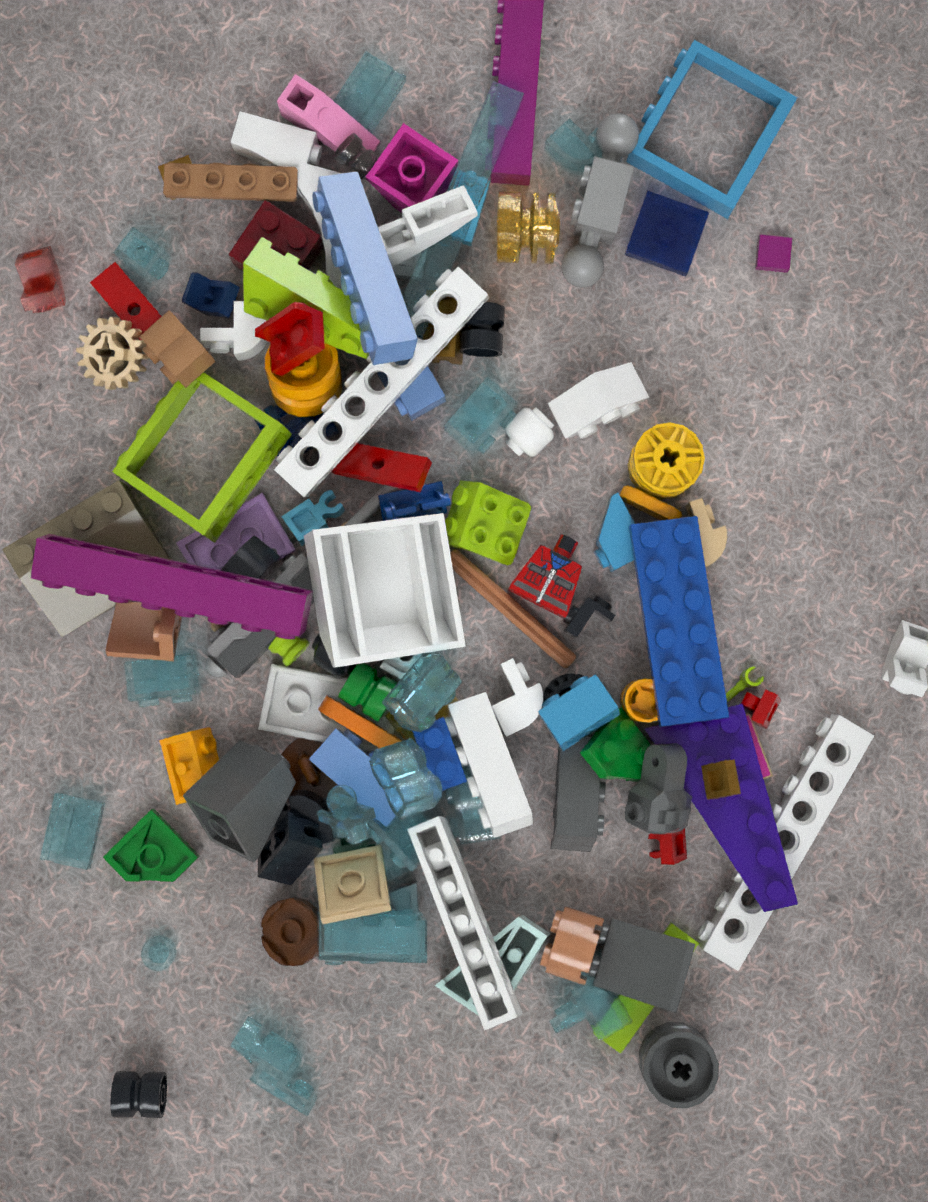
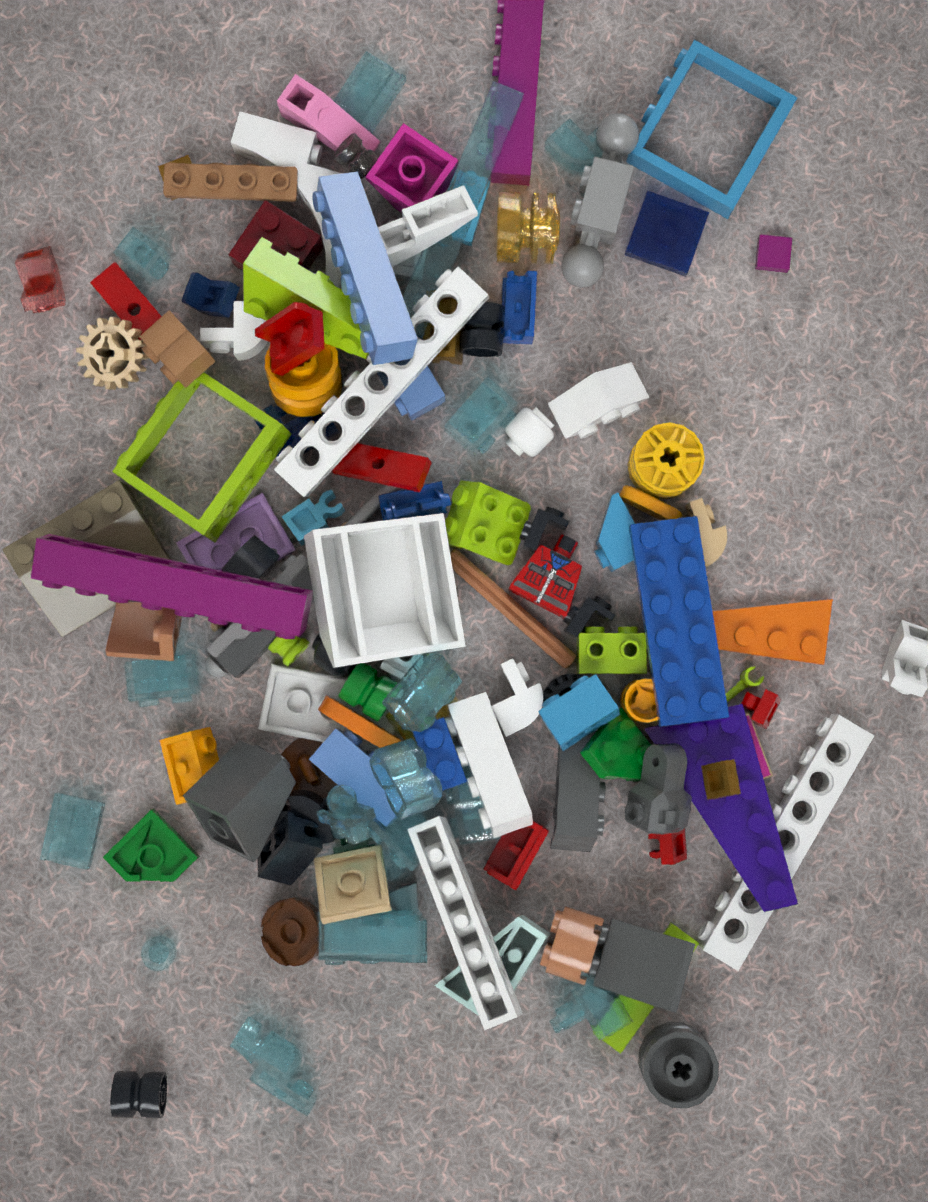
(515, 854): none -> red hinge
(519, 305): none -> blue hinge
(533, 530): none -> black bracket
(611, 652): none -> lime brick
(777, 631): none -> orange wing

